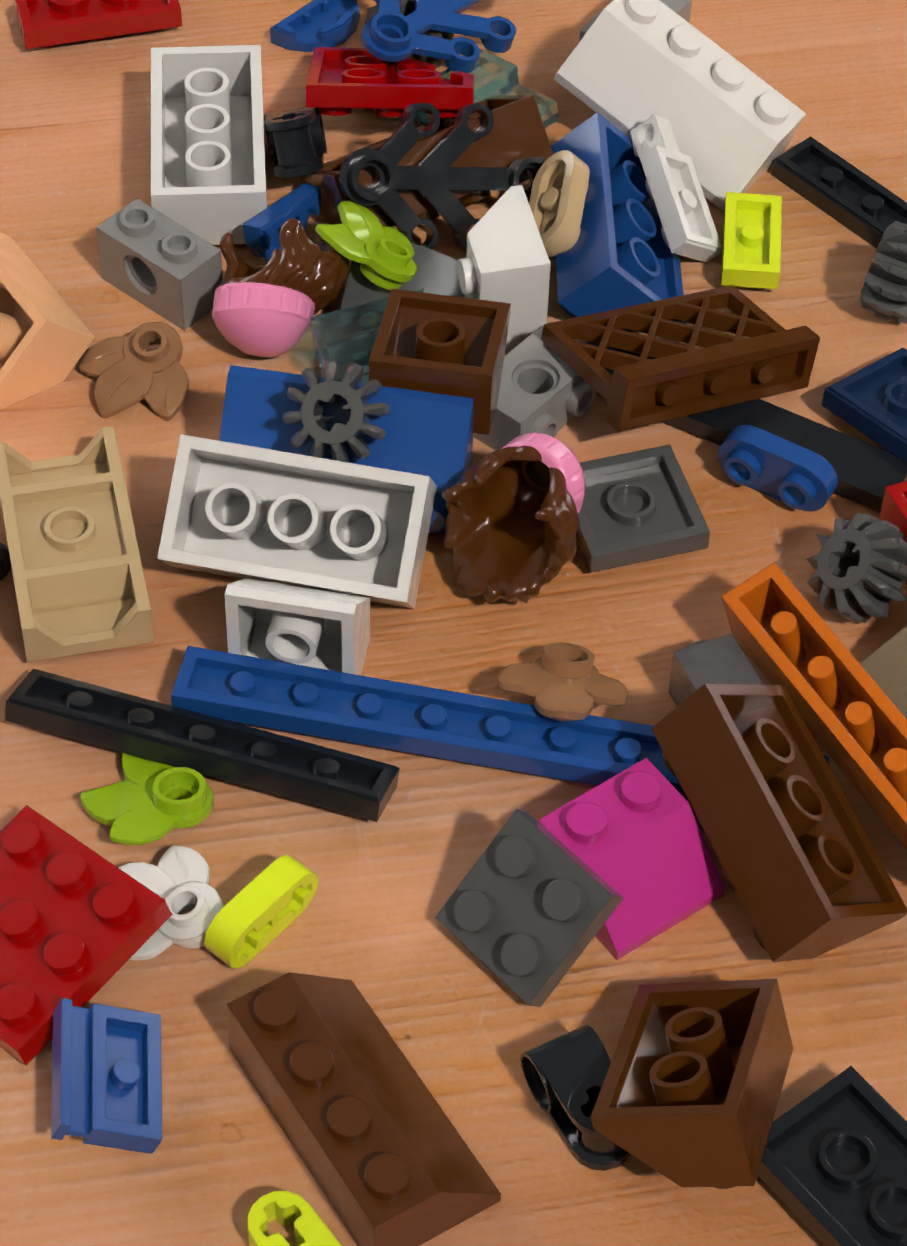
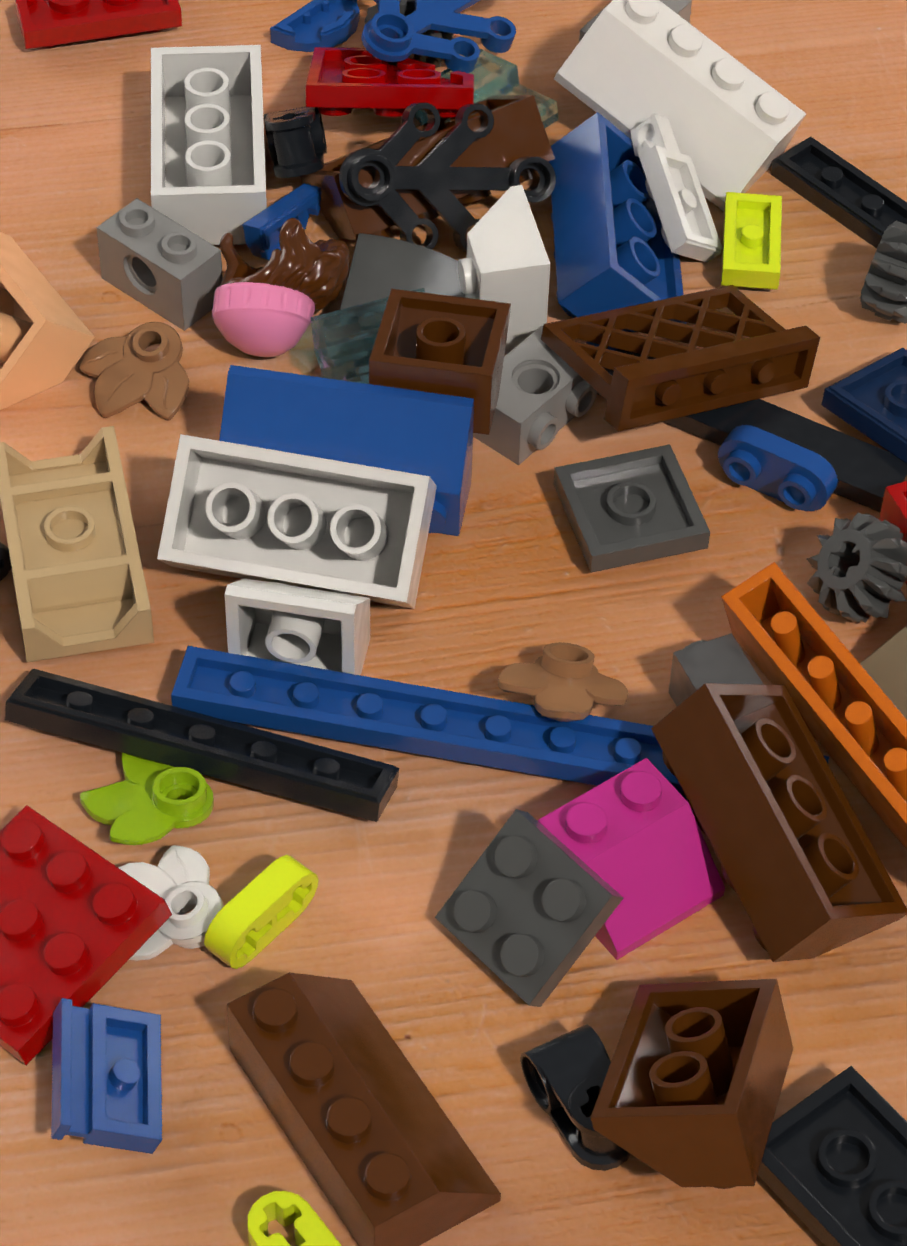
(332, 392): dark grey gear -> none
(380, 249): lime plate -> none
(515, 518): reddish brown hair -> none
(559, 200): tan plate -> none

